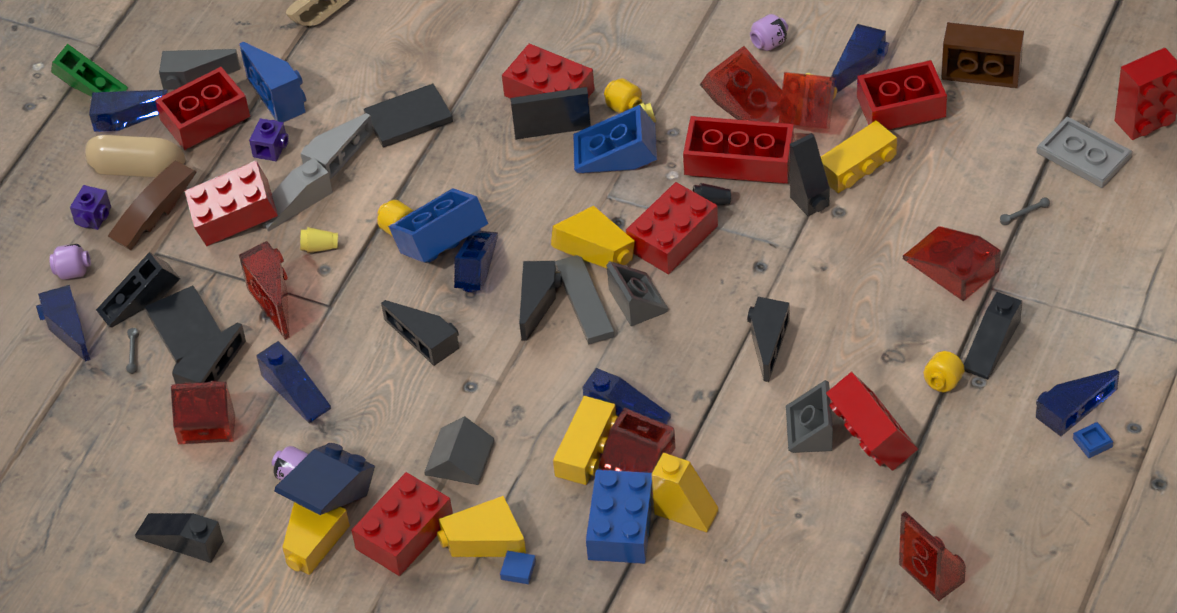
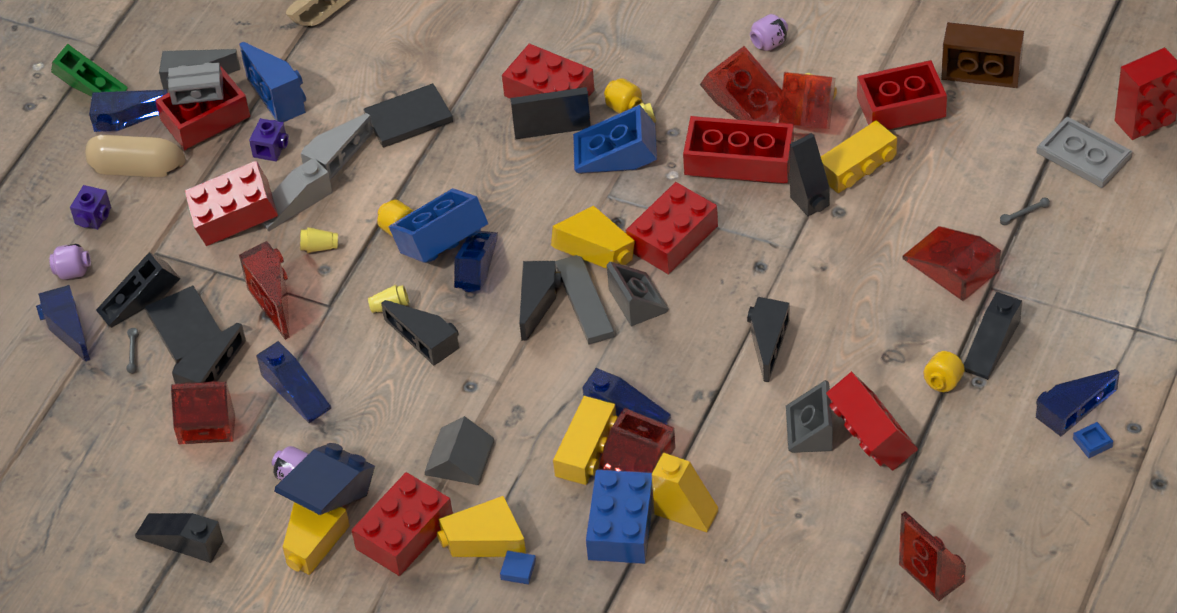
(151, 203): reddish brown slope -> none
(195, 83): none -> light grey brick
(394, 294): none -> light yellow cone
(713, 193): black cone -> none
(860, 55): clear blue slope -> none

